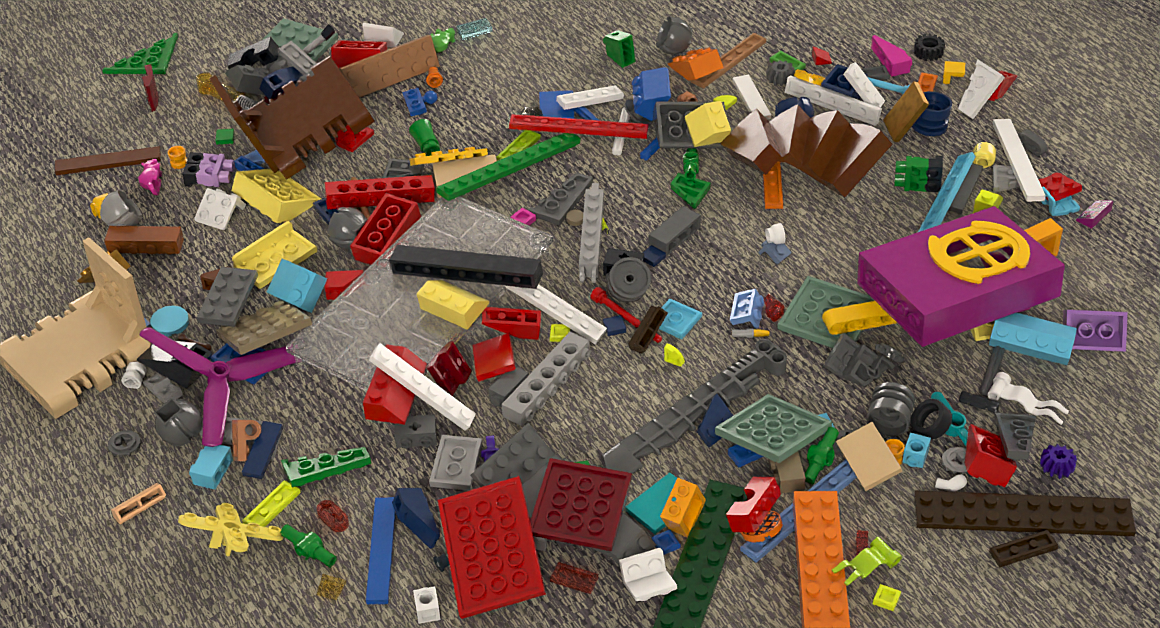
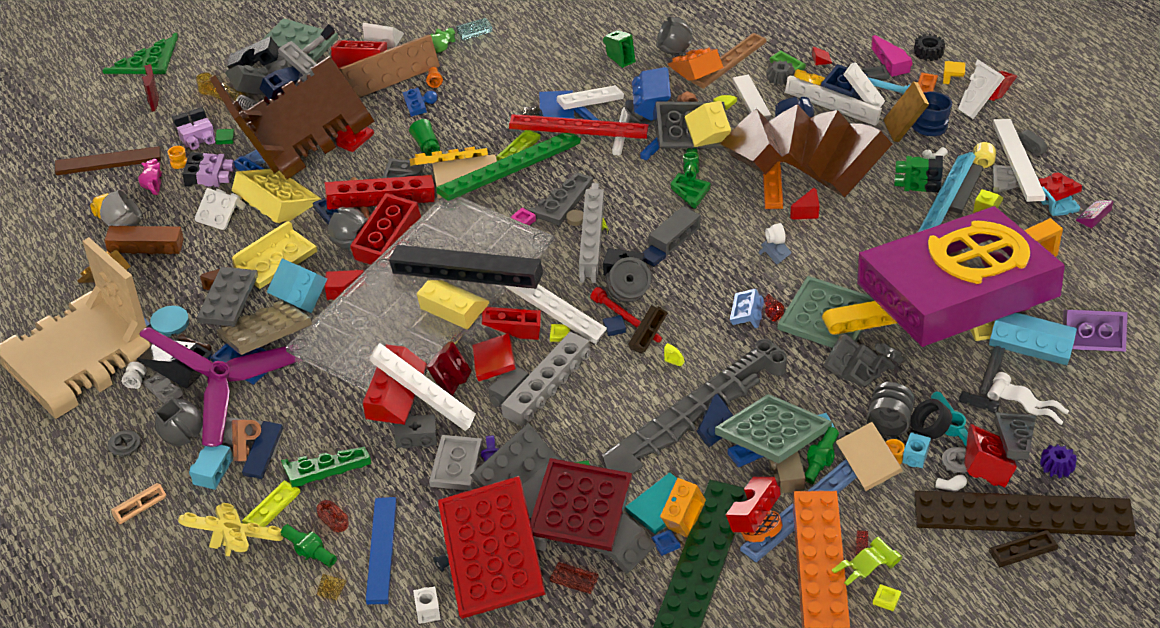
(196, 131): none -> lavender hips
(414, 512): dark blue slope -> none
(646, 575): white bracket -> none
(679, 318): medium azure tile -> none
(750, 333): light grey piece -> none
(806, 207): none -> red slope
(927, 154): none -> white arm

